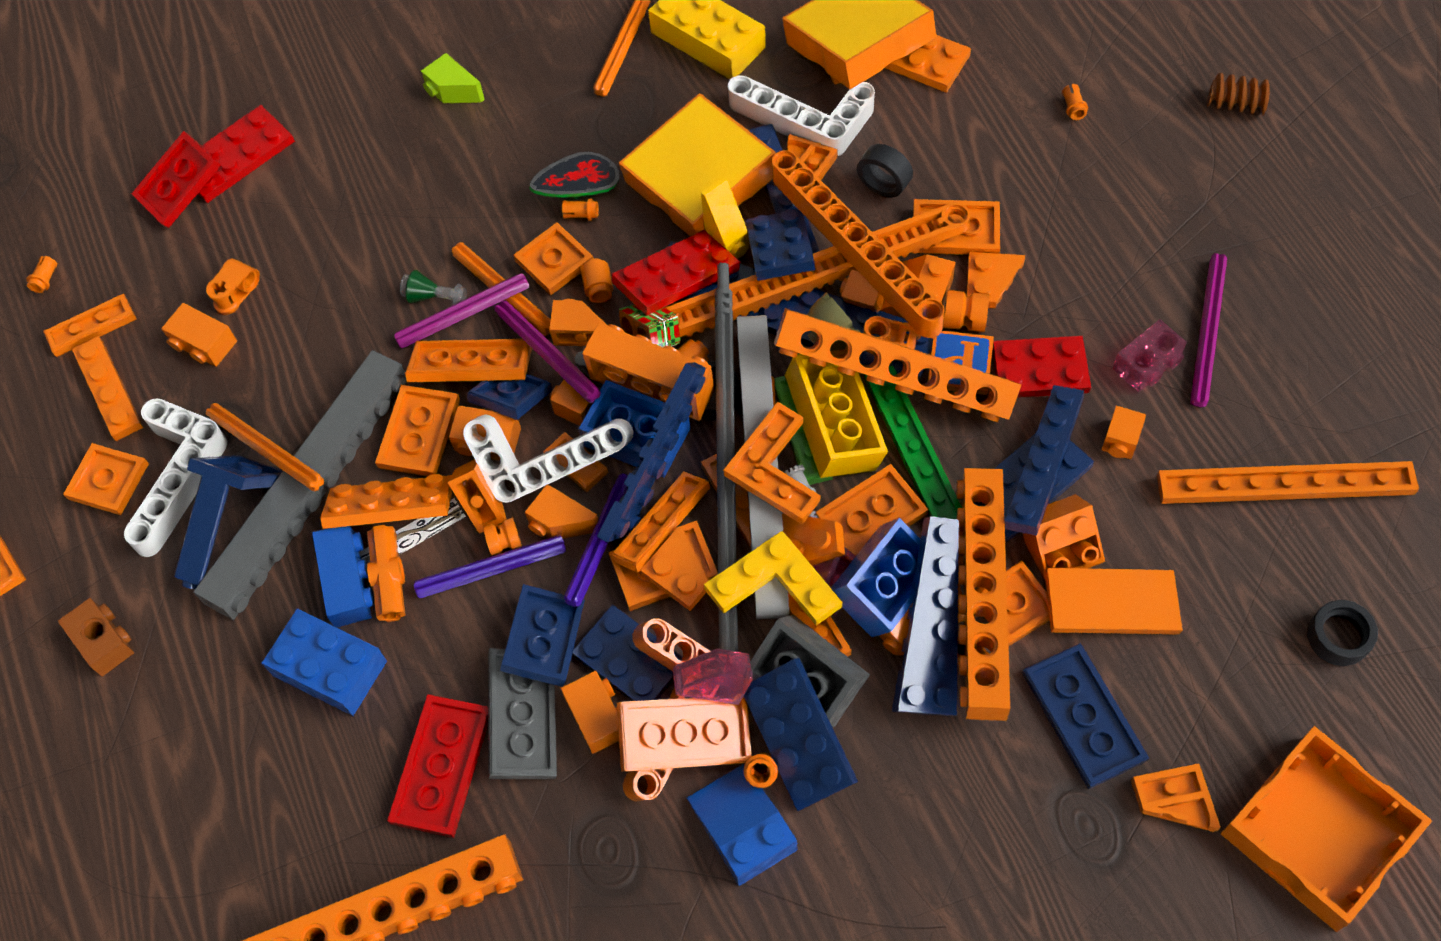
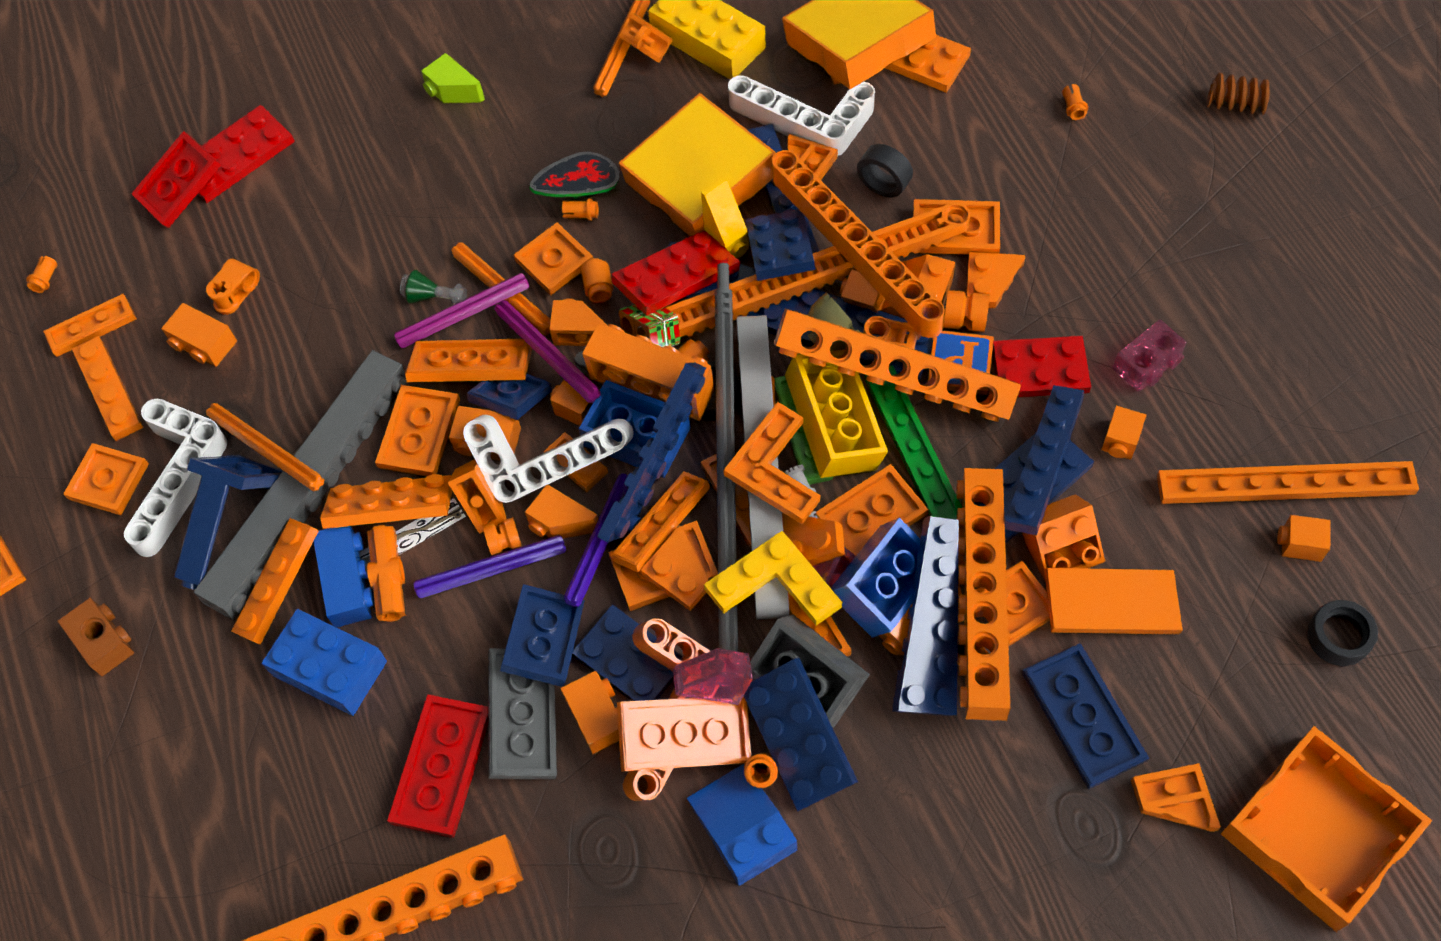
(275, 581): none -> orange plate
(646, 37): none -> orange hips
(1208, 330): magenta axle -> none
(1305, 538): none -> orange brick

